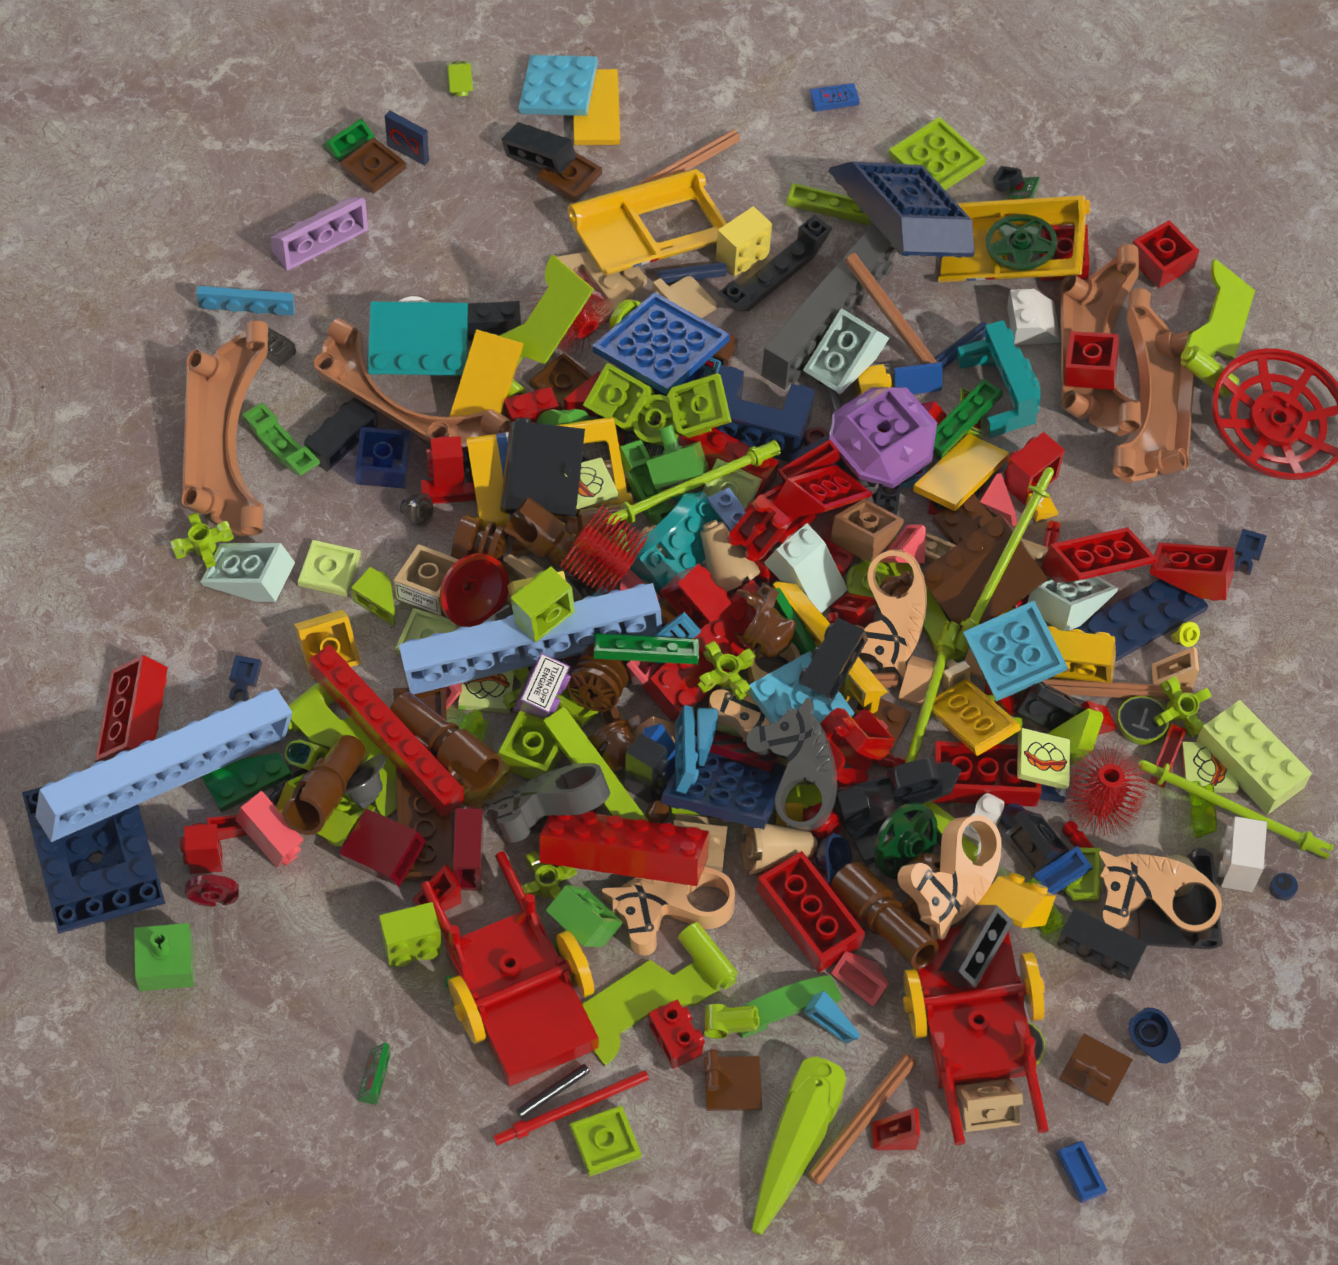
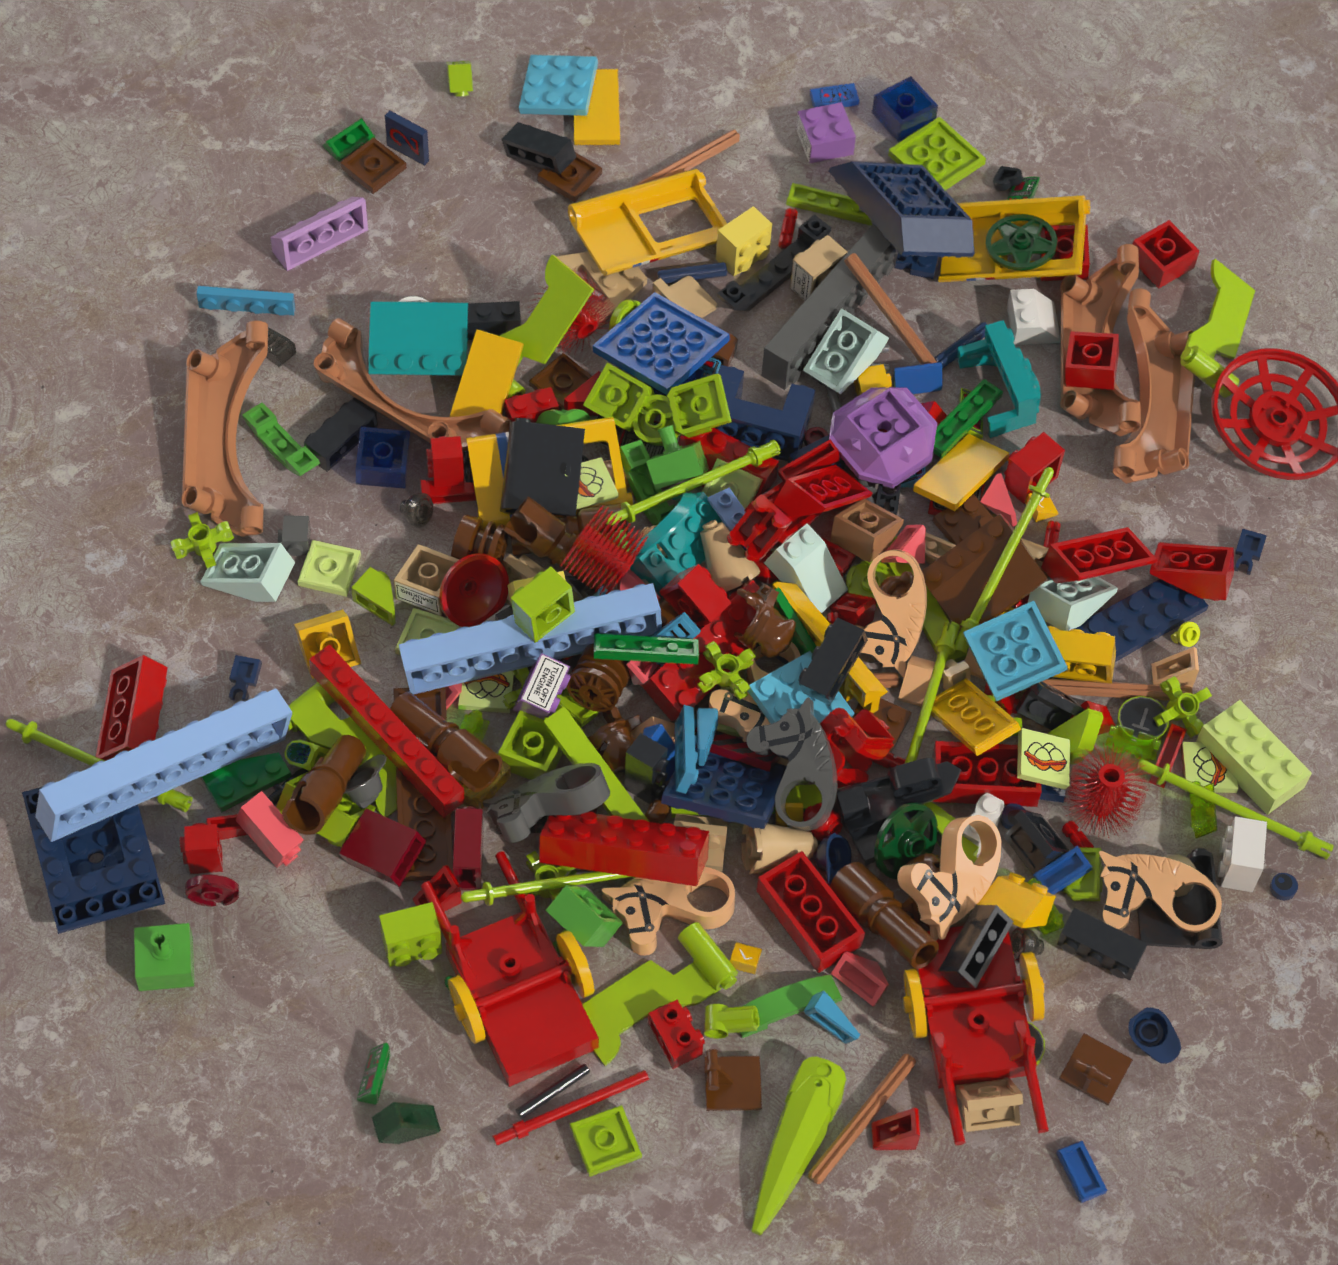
(30, 732): none -> lime bar
(295, 535): none -> dark grey brick
(405, 1122): none -> clear green slope
(488, 892): none -> lime bar
(745, 958): none -> yellow slope
(788, 228): none -> red axle
(814, 265): none -> tan brick
(825, 132): none -> medium lavender brick
(904, 108): none -> clear blue brick
(919, 265): none -> dark blue plate
(1024, 941): none -> clear smoke brick
(1141, 747): none -> clear neon green hinge

